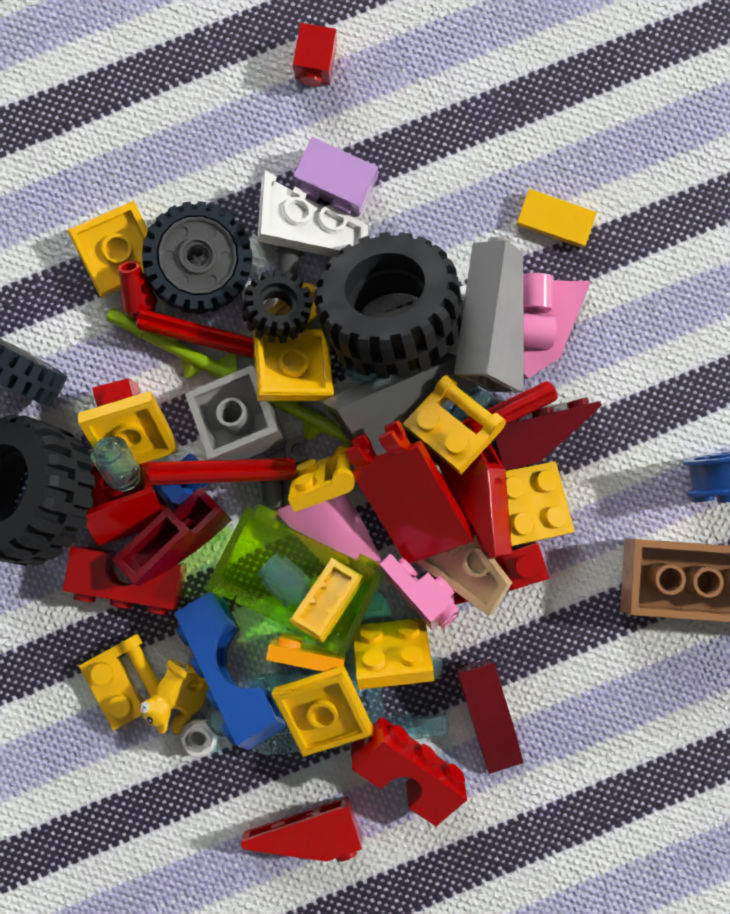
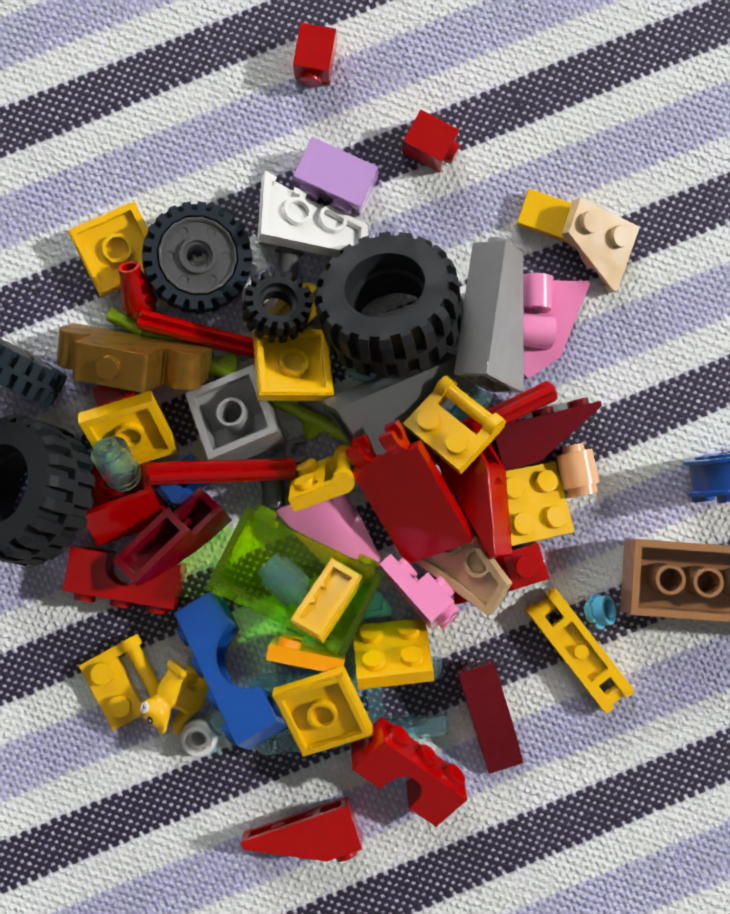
(131, 359): none -> pearl gold brick
(431, 141): none -> red brick
(578, 470): none -> light nougat brick
(580, 650): none -> yellow plate
(600, 611): none -> medium azure plate
(601, 240): none -> tan wing

